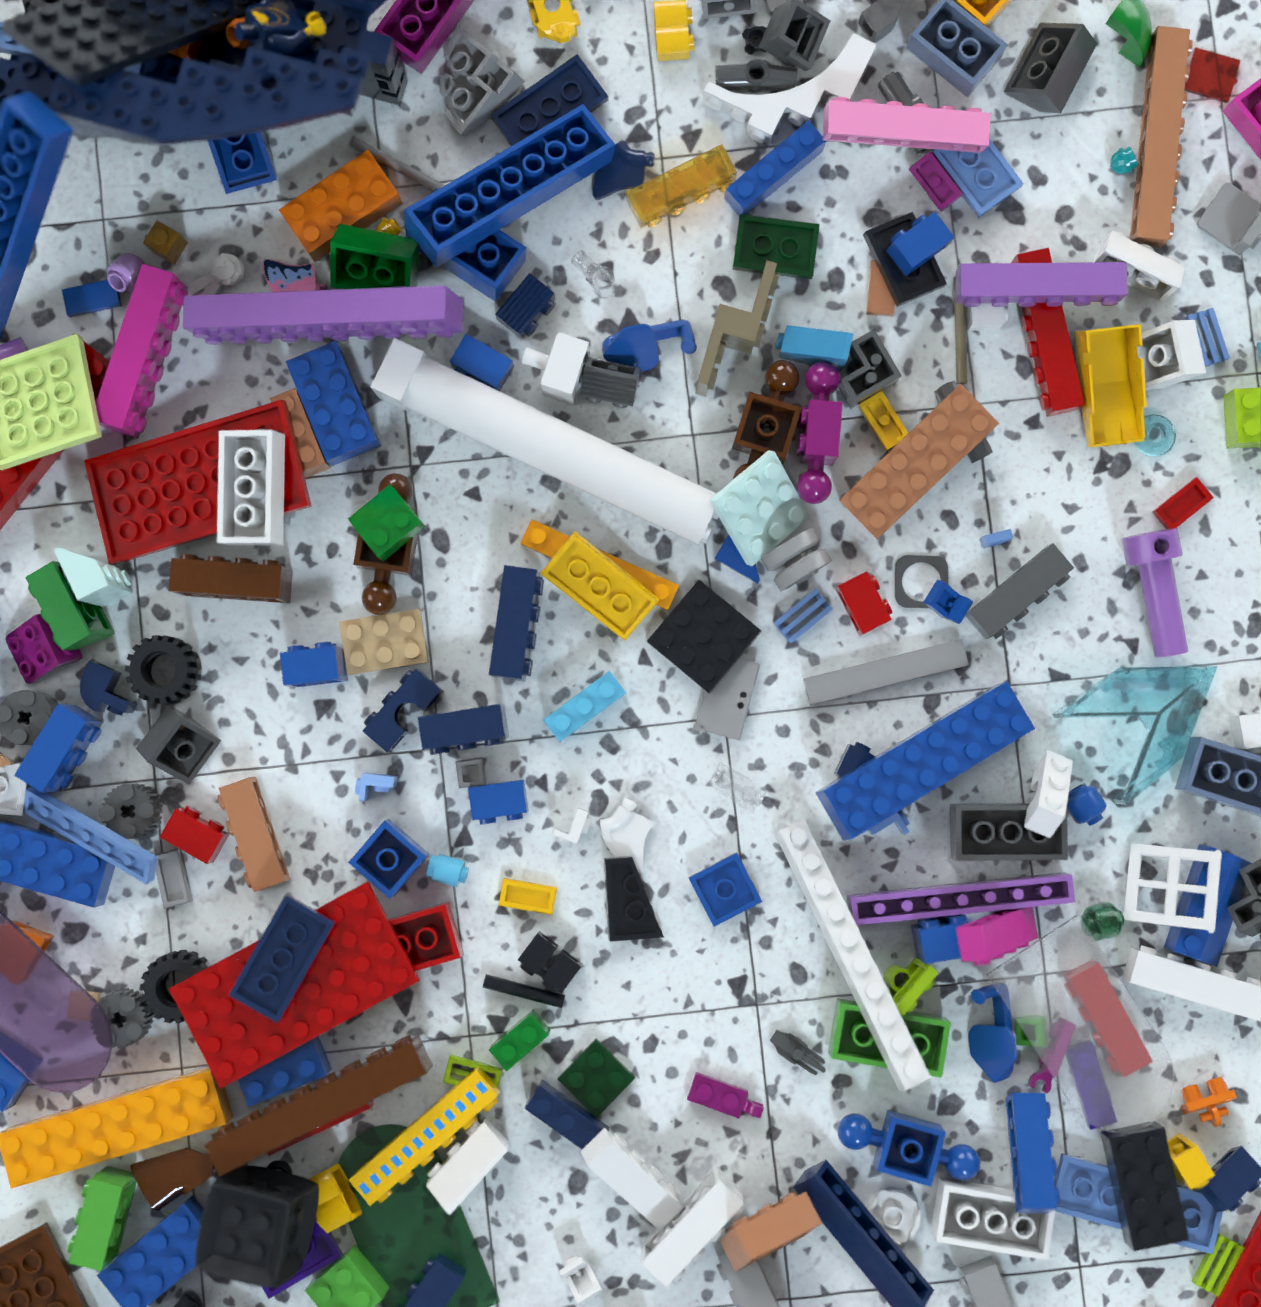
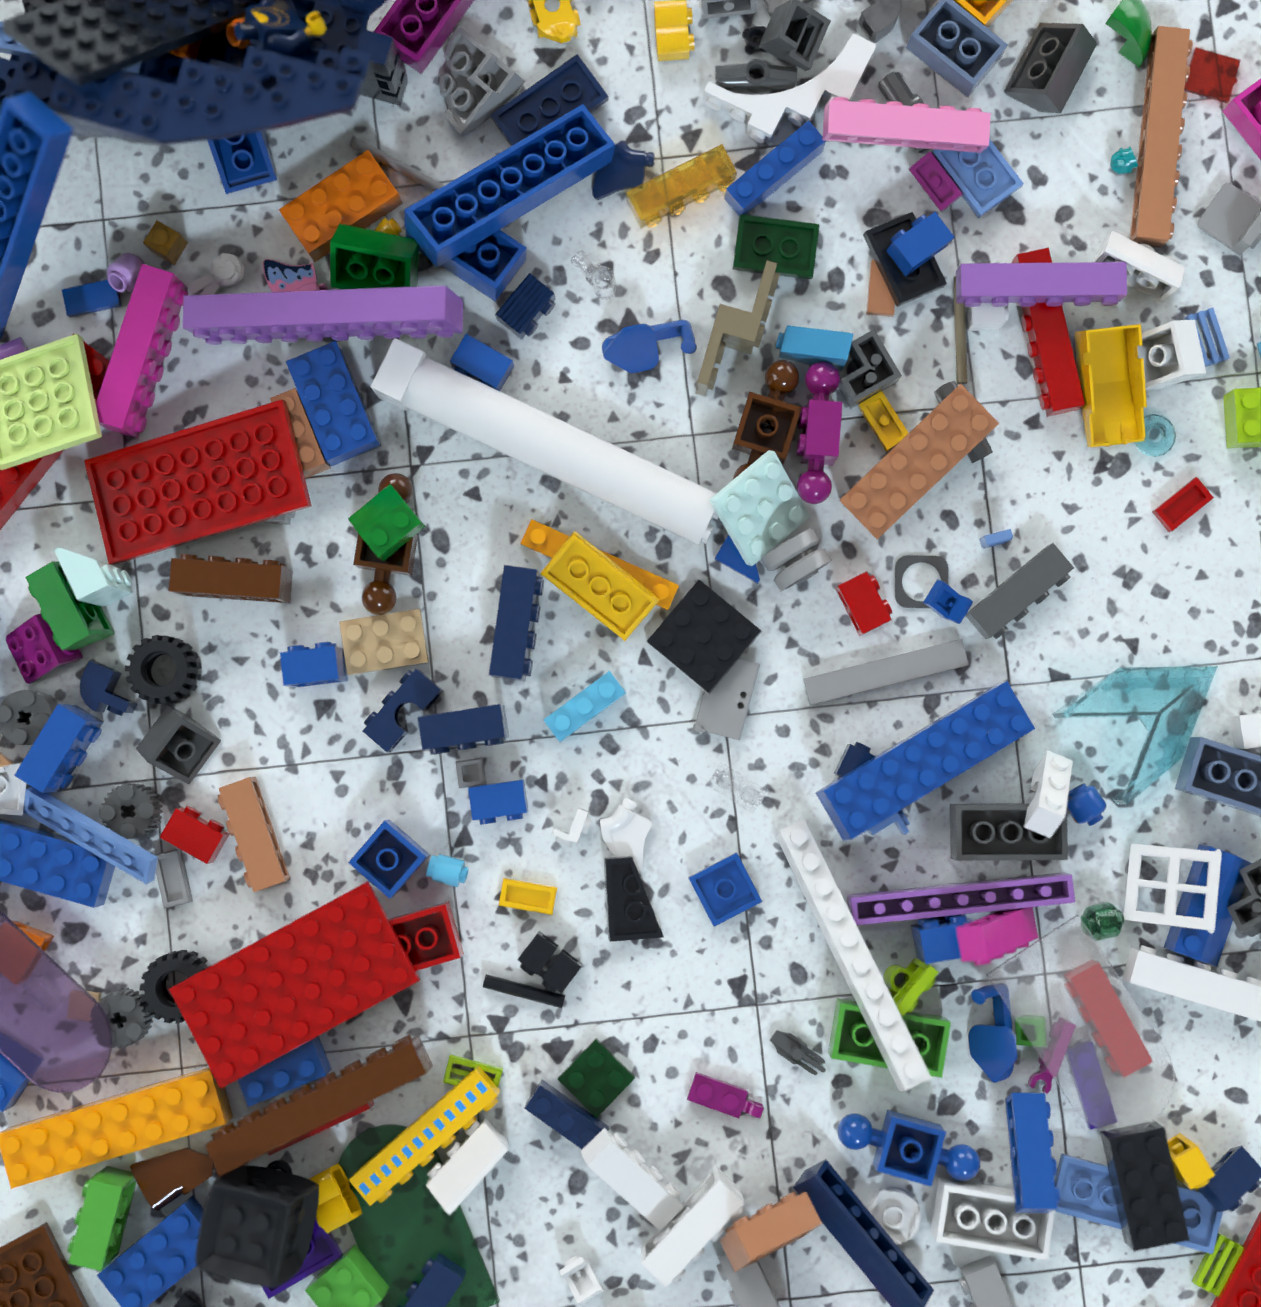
(251, 487): white brick -> none
(282, 958): dark blue plate -> none
(380, 783): light blue bracket -> none
(519, 1040): green brick -> none
(561, 368): white brick -> none
(610, 382): dark grey brick -> none
(820, 601): medium blue tile -> none
(1154, 557): medium lavender piece -> none
(1219, 1095): orange hips -> none

